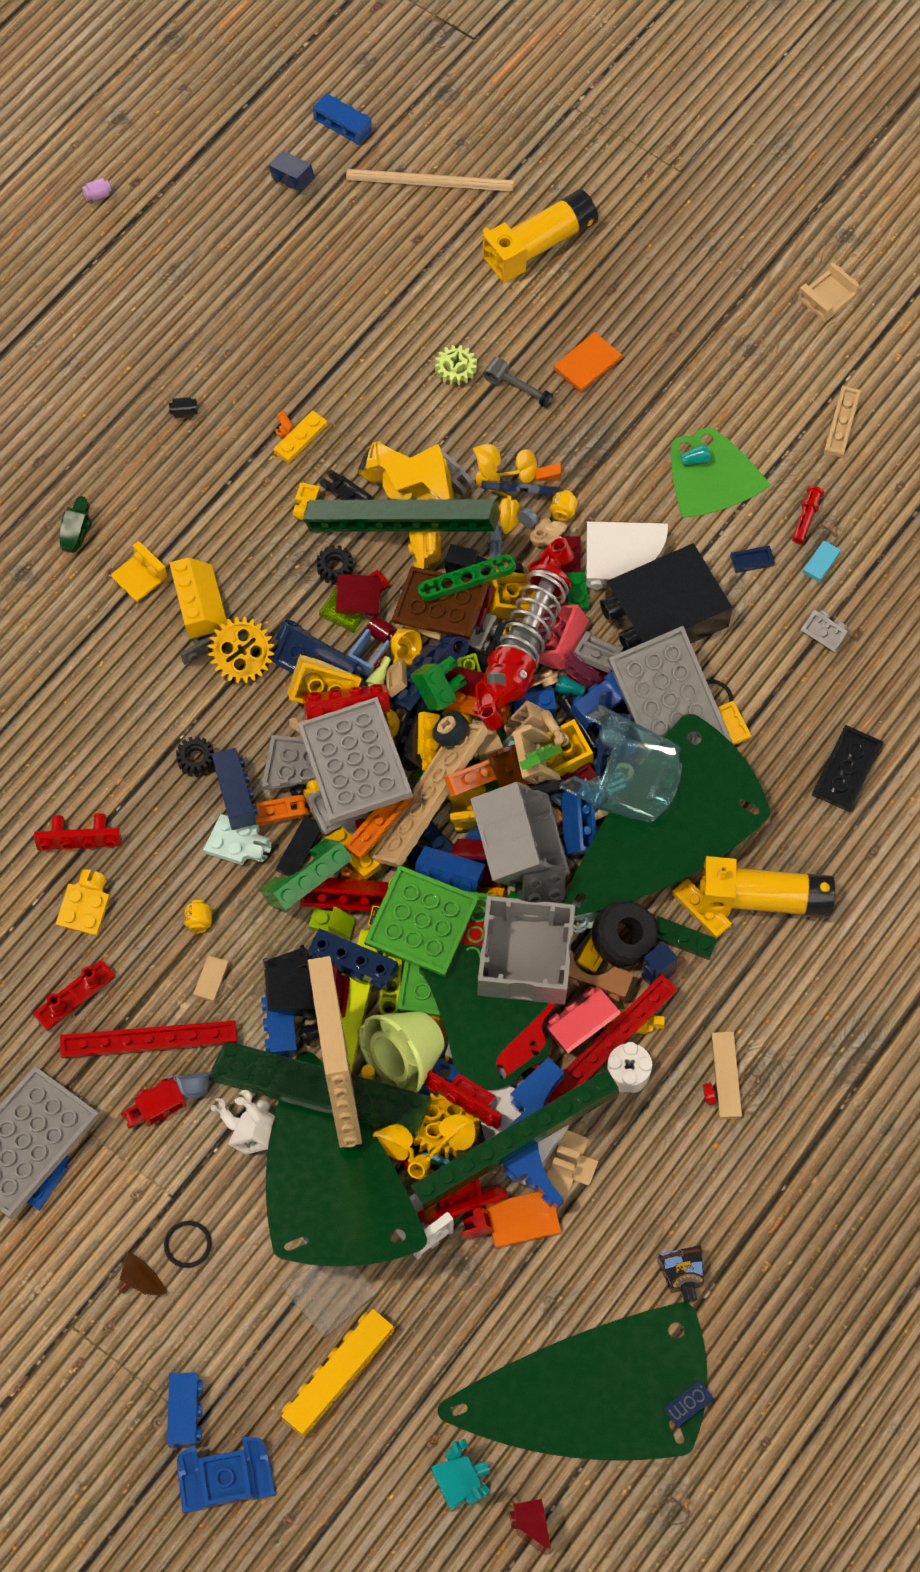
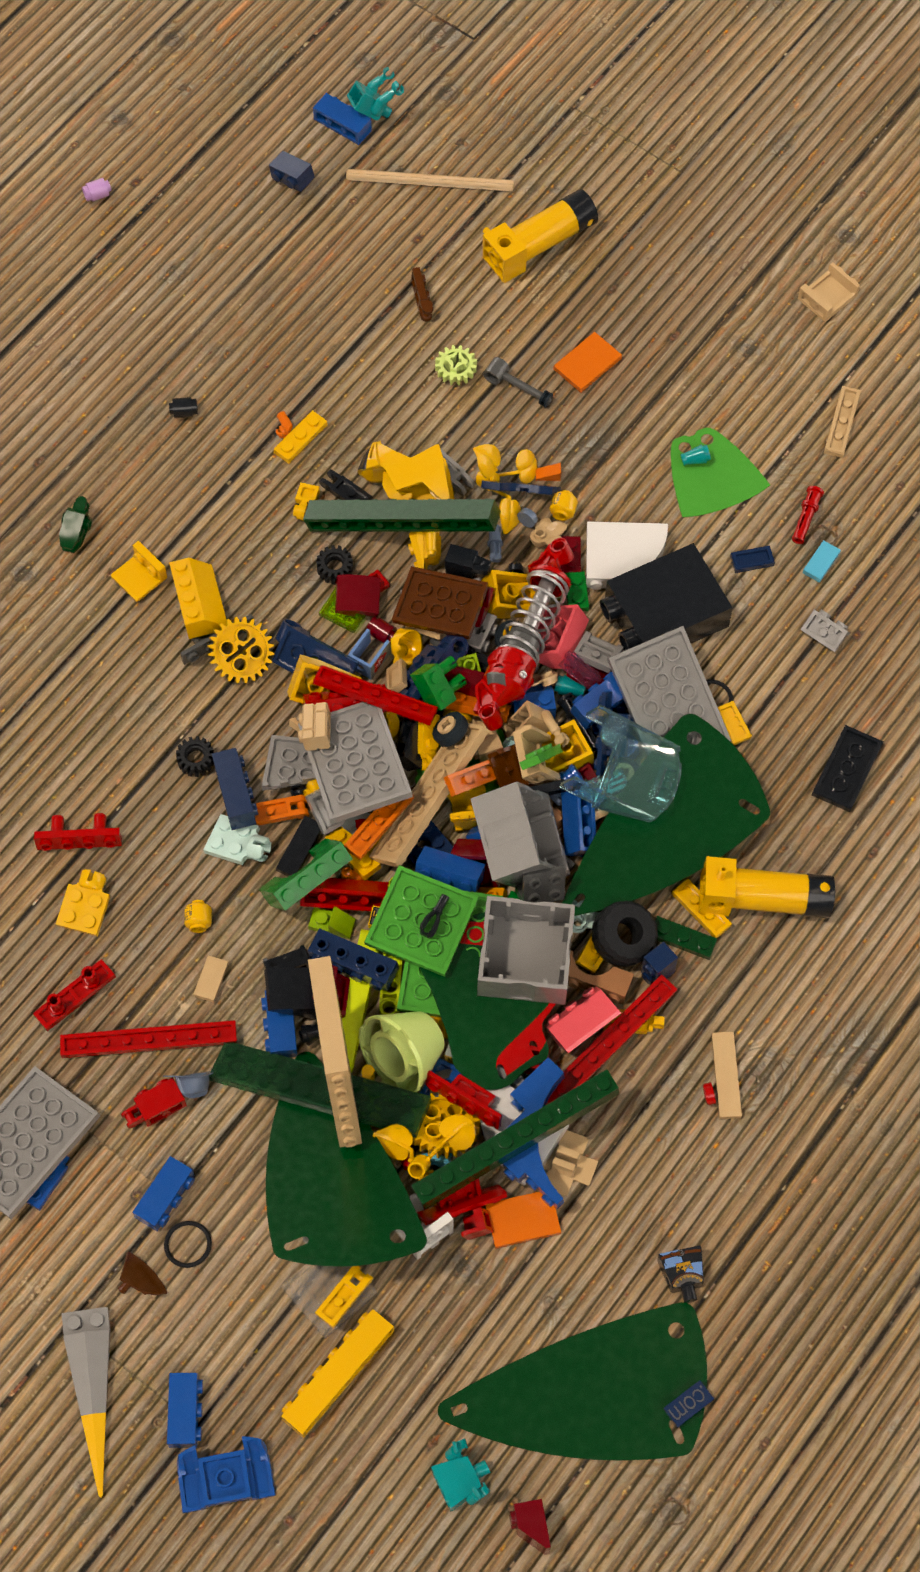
(88, 1355): none -> light grey plate
(164, 1194): none -> blue brick
(253, 1128): white torso -> none
(315, 726): none -> tan brick
(343, 1296): none -> yellow plate
(368, 101): none -> teal torso
(375, 695): none -> red tile
(379, 673): yellowish green cone -> none
(422, 296): none -> reddish brown hinge
(437, 910): none -> black piece
(456, 576): green beam -> none
(570, 772): none -> blue wheel
(630, 1056): white brick -> none

